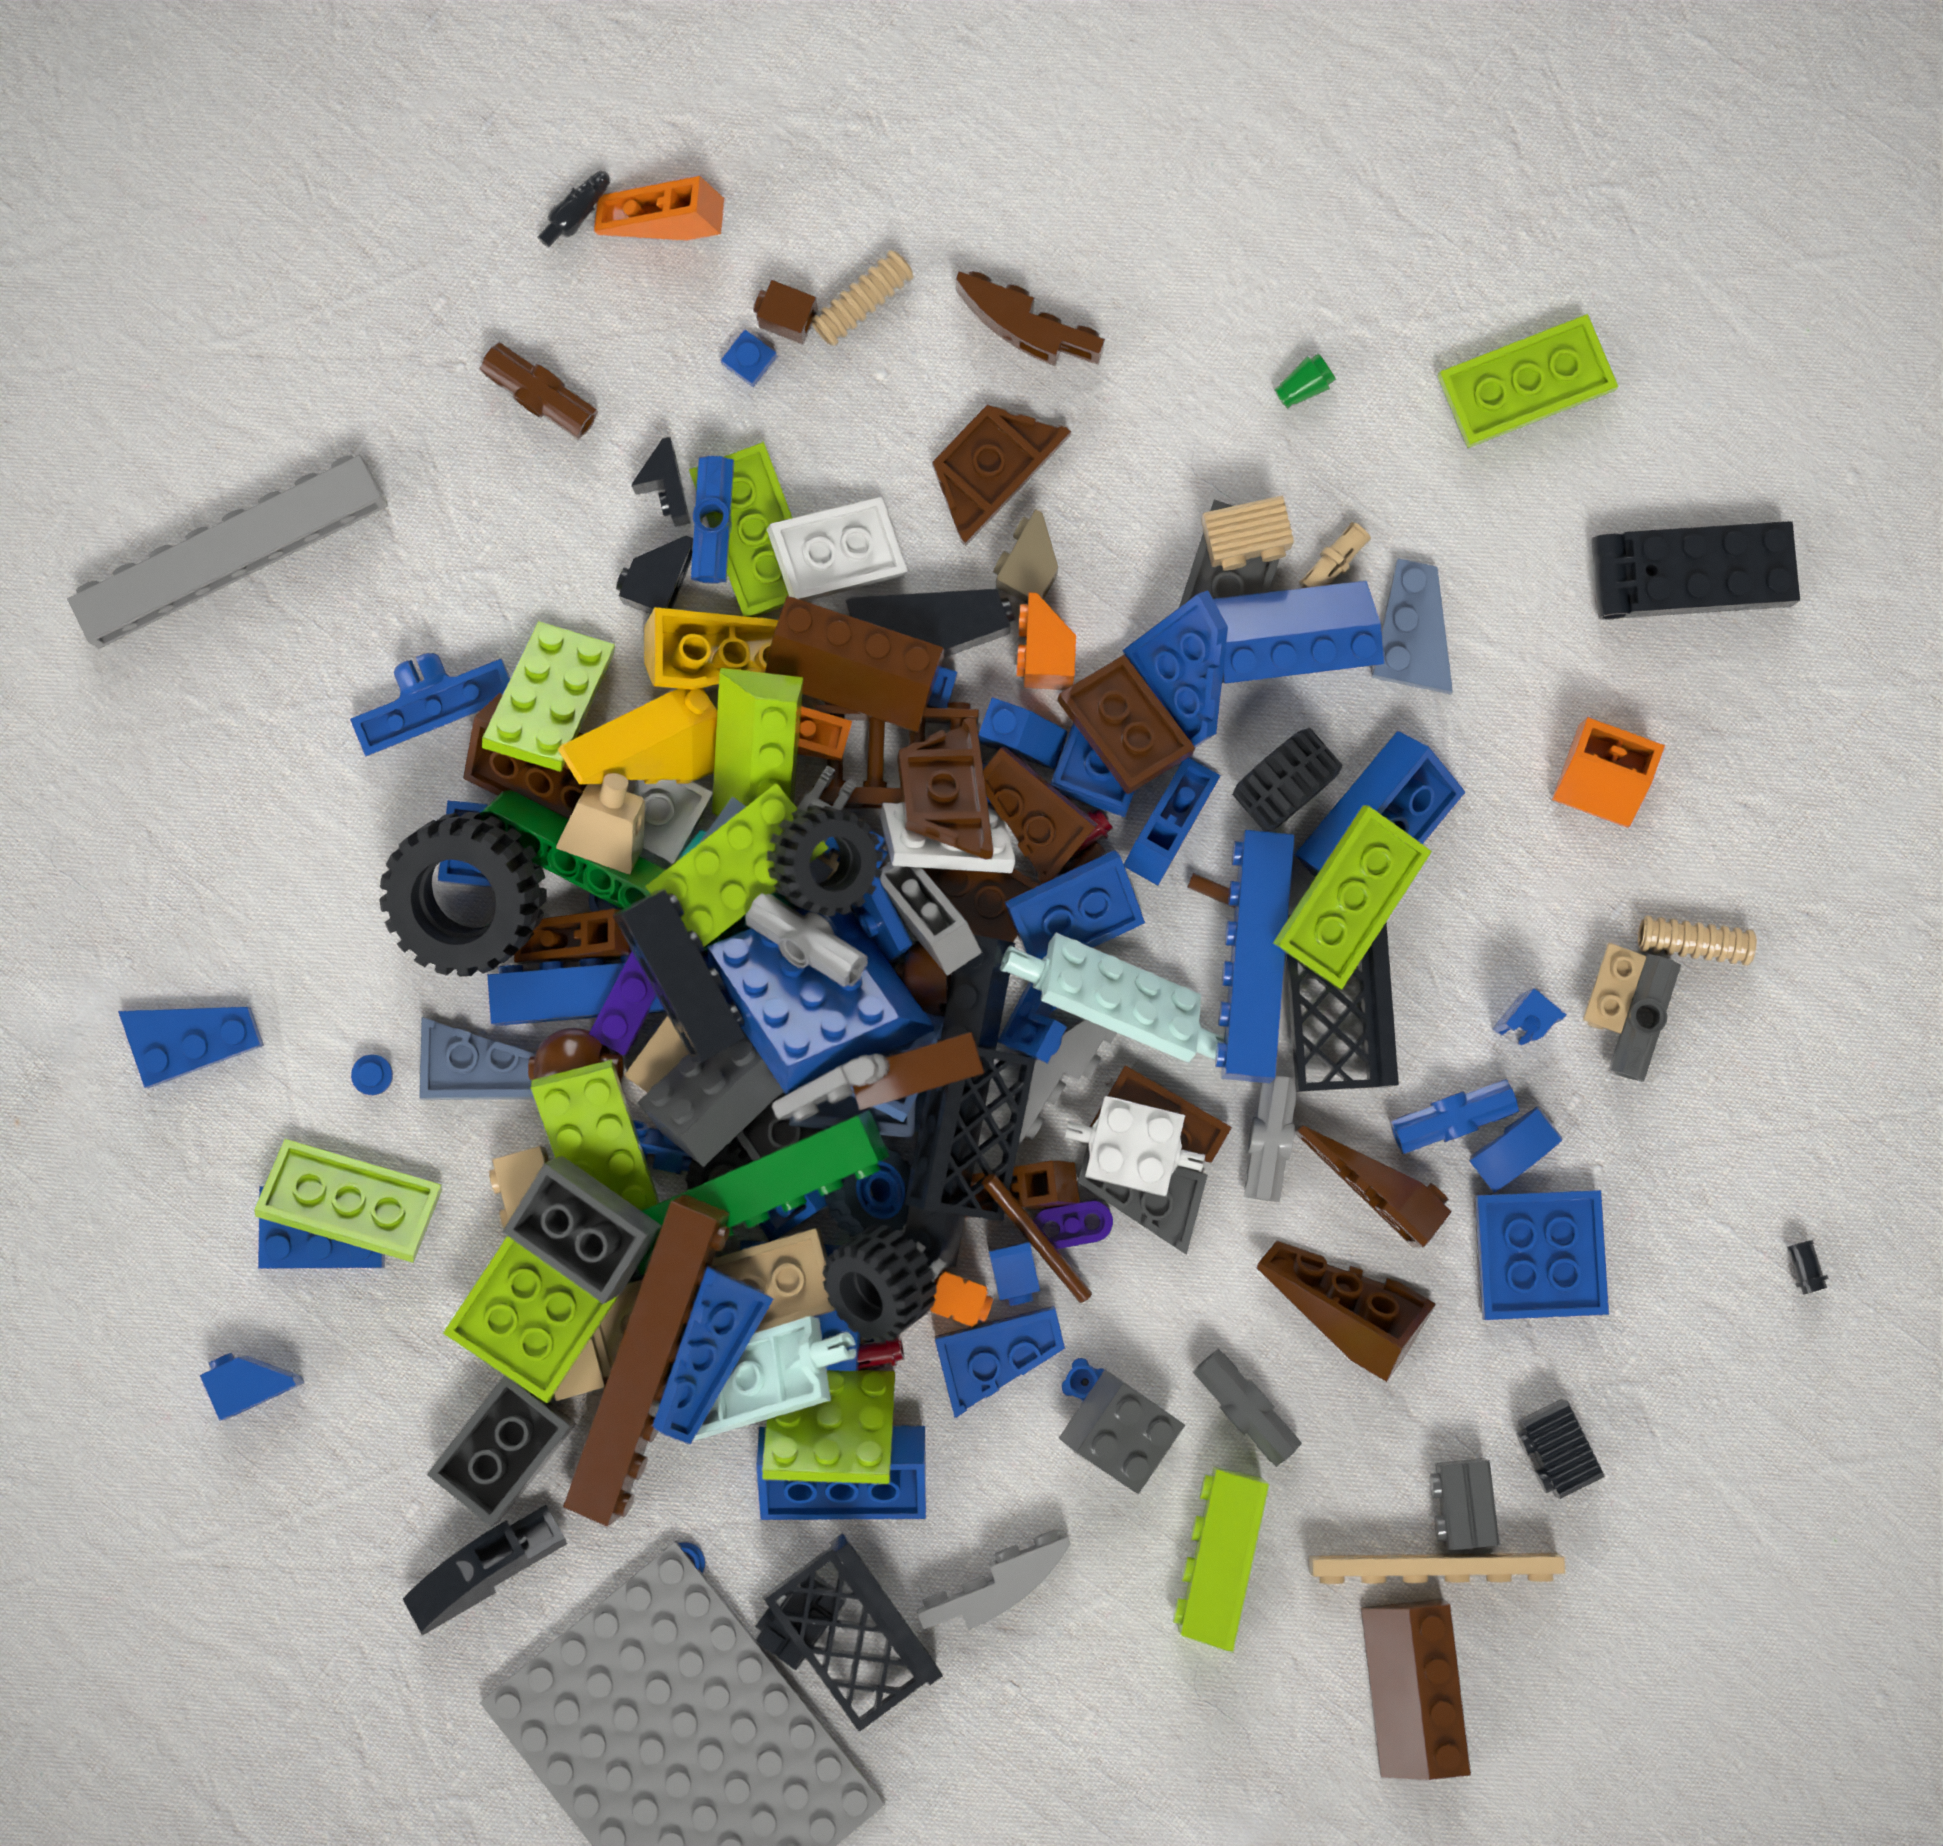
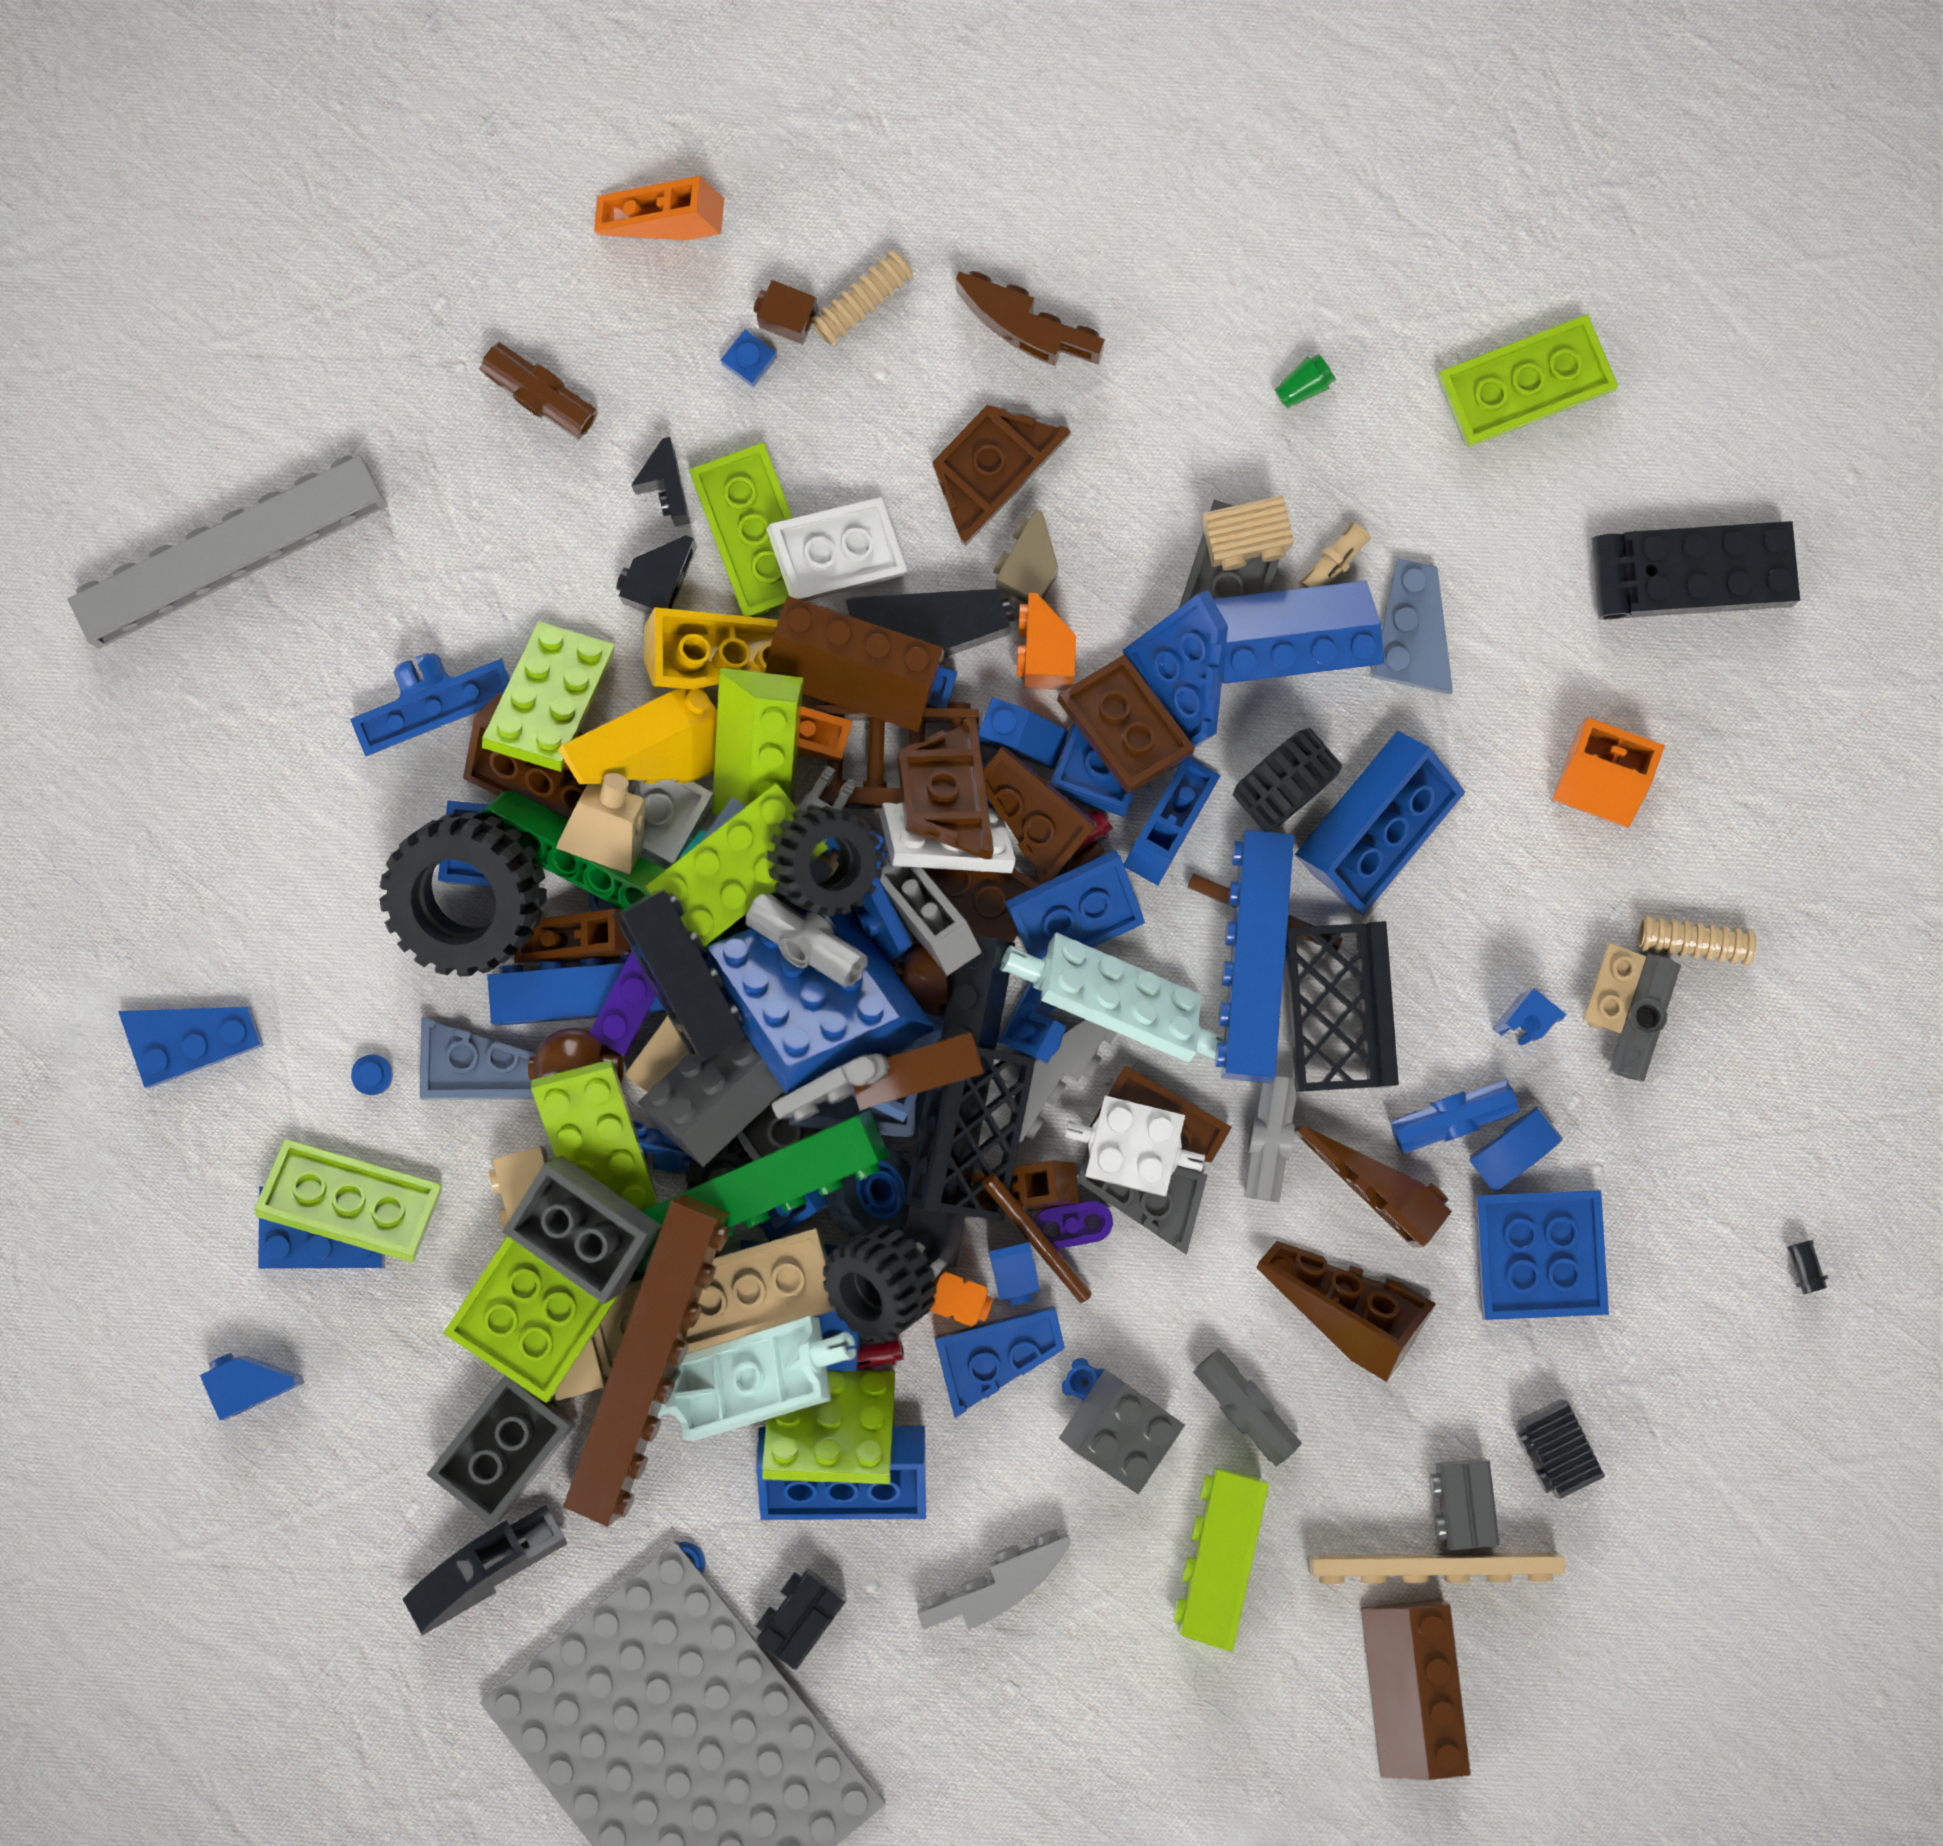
(573, 210): black piece -> none
(712, 495): blue piece -> none
(712, 1344): blue wing -> none
(881, 1610): black fence -> none
(1352, 897): lime plate -> none

